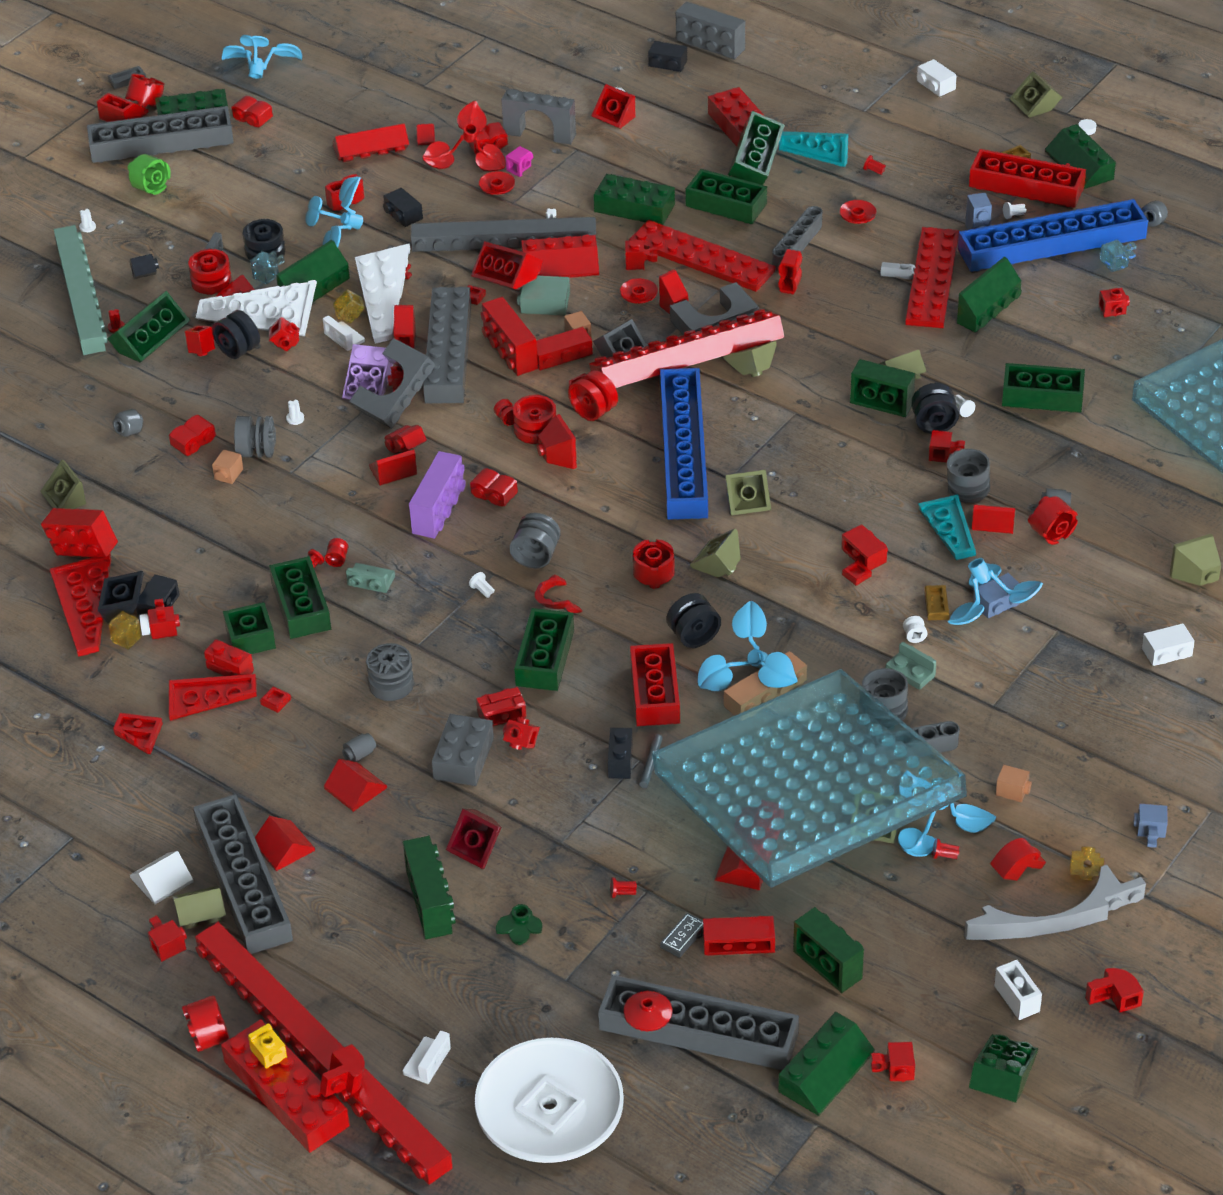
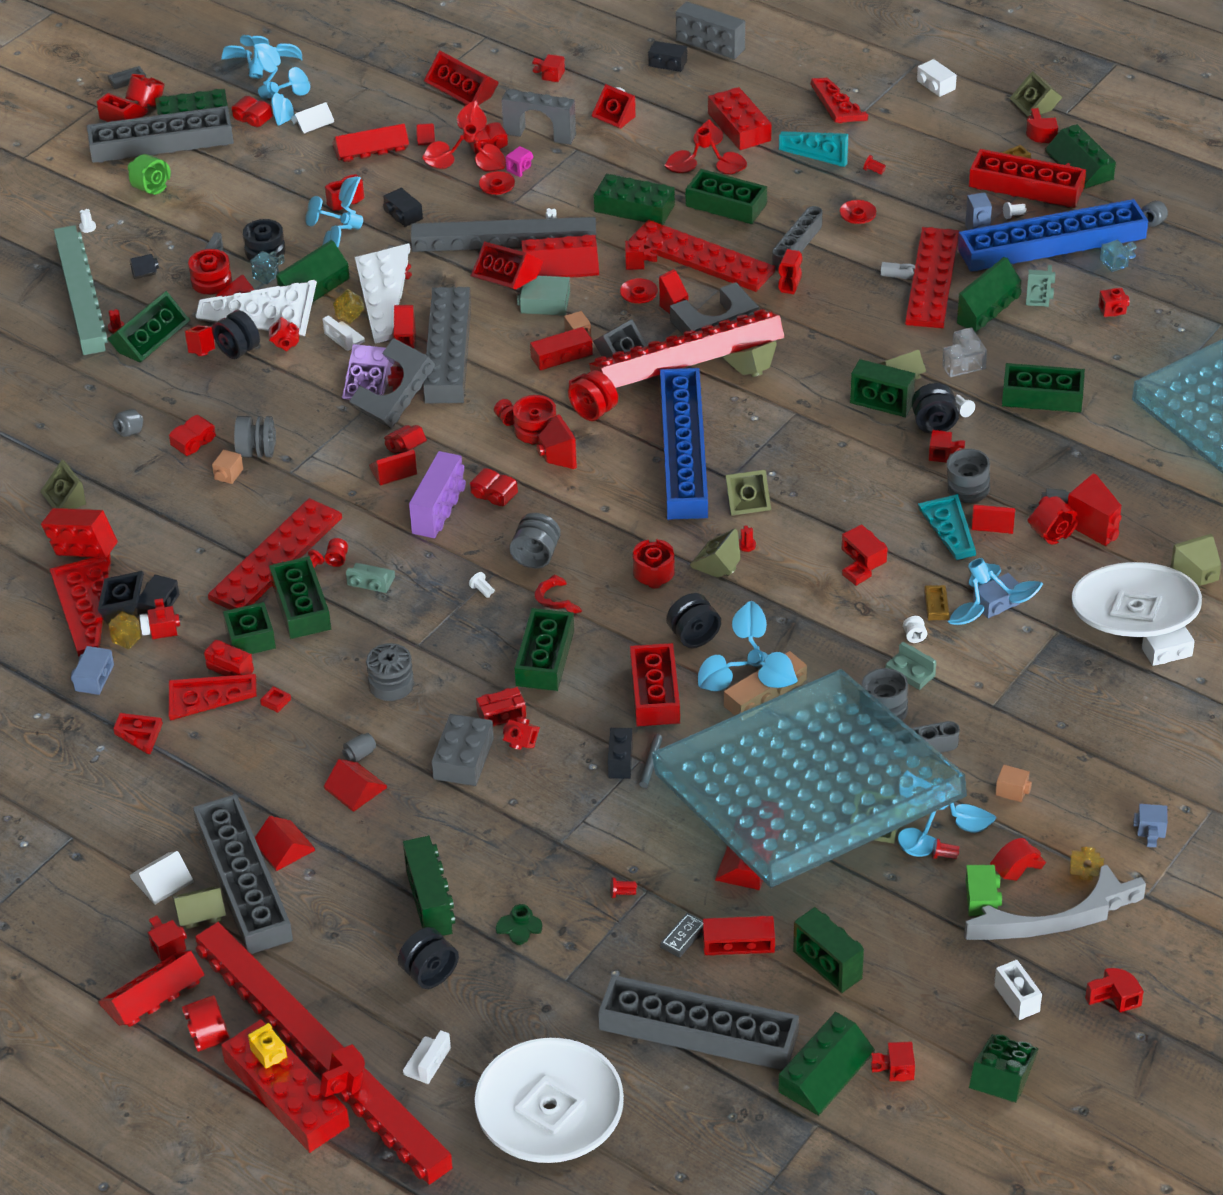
(92, 670): none -> sand blue brick
(152, 988): none -> red slope
(281, 106): none -> medium azure plant
(286, 543): none -> red plate
(294, 416): white piece -> none
(313, 118): none -> white panel
(428, 958): none -> black wheel
(460, 80): none -> red slope
(474, 837): dark red slope -> none
(477, 294): red tile -> none
(509, 336): red brick -> none
(551, 68): none -> red brick
(644, 1017): red dish -> none
(706, 135): none -> red plant
(747, 542): none -> red piece
(756, 149): dark green brick -> none
(837, 103): none -> red wing
(965, 354): none -> clear brick
(982, 888): none -> bright green brick
(1039, 287): none -> sand green bracket
(1041, 129): none -> red brick
(1088, 126): white tile -> none
(1096, 510): none -> red slope
(1136, 599): none -> white dish

